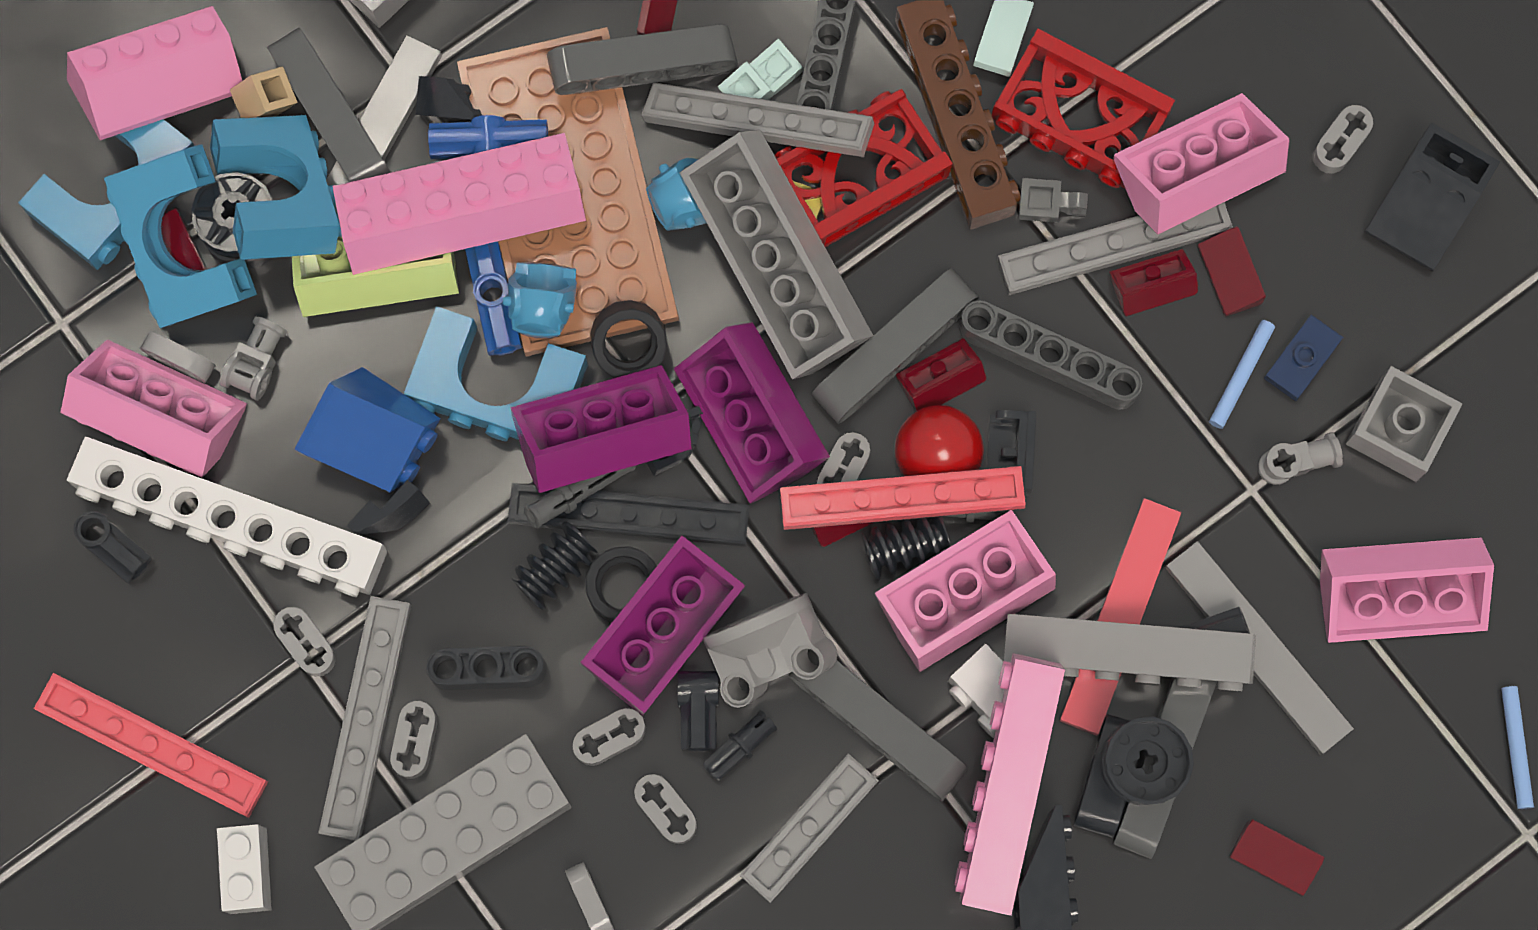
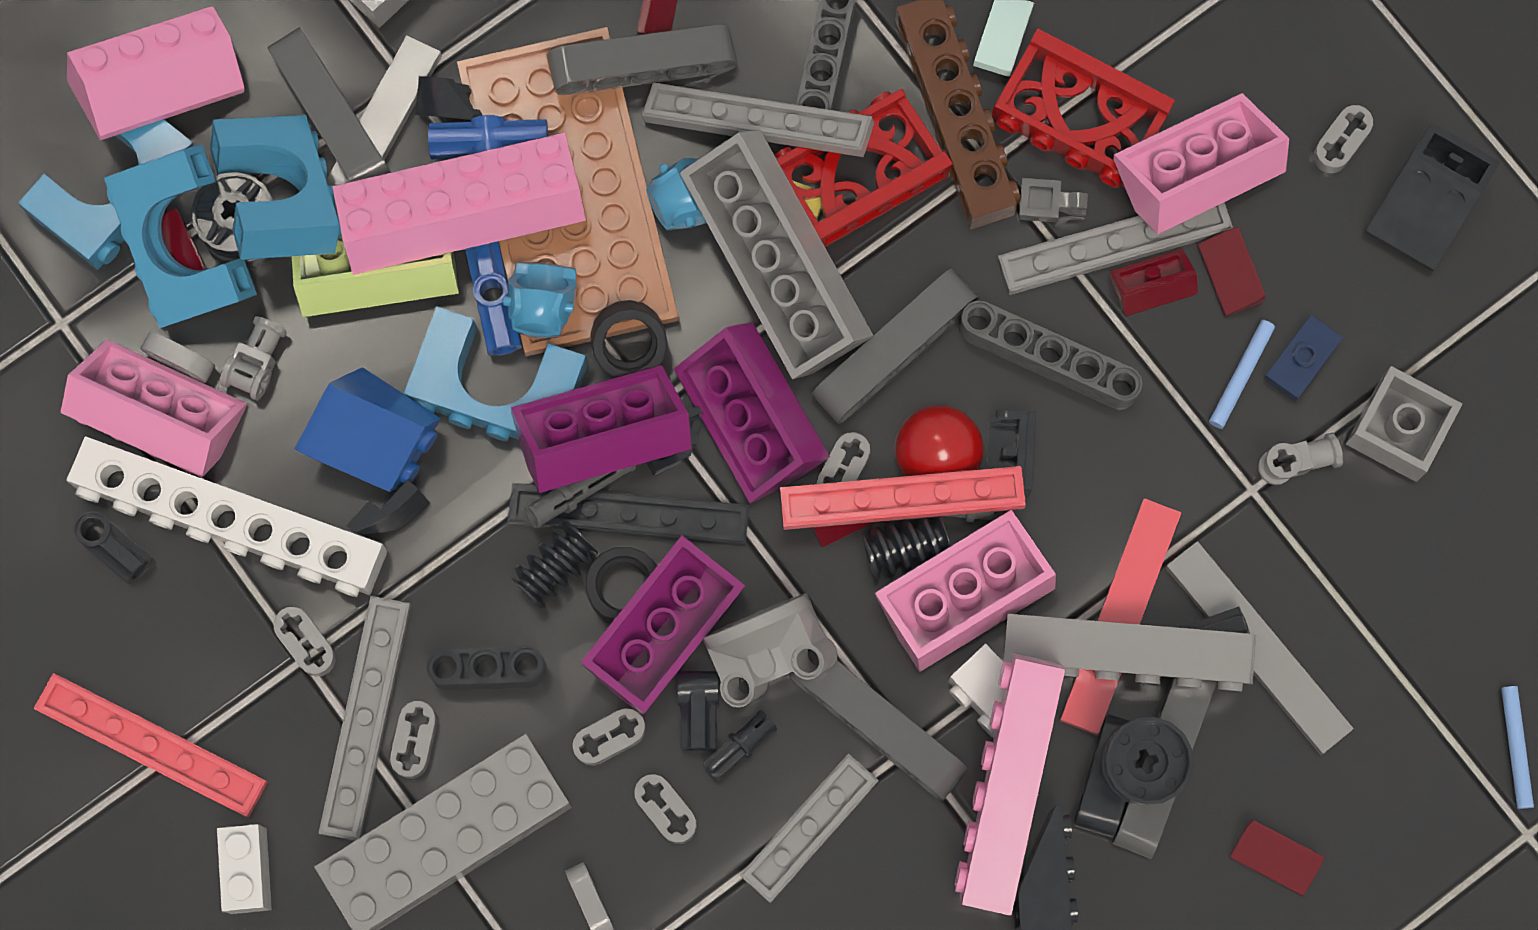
(264, 94): tan brick -> none
(764, 75): light aqua slope -> none
(942, 376): dark red slope -> none
(1406, 589): bright pink slope -> none

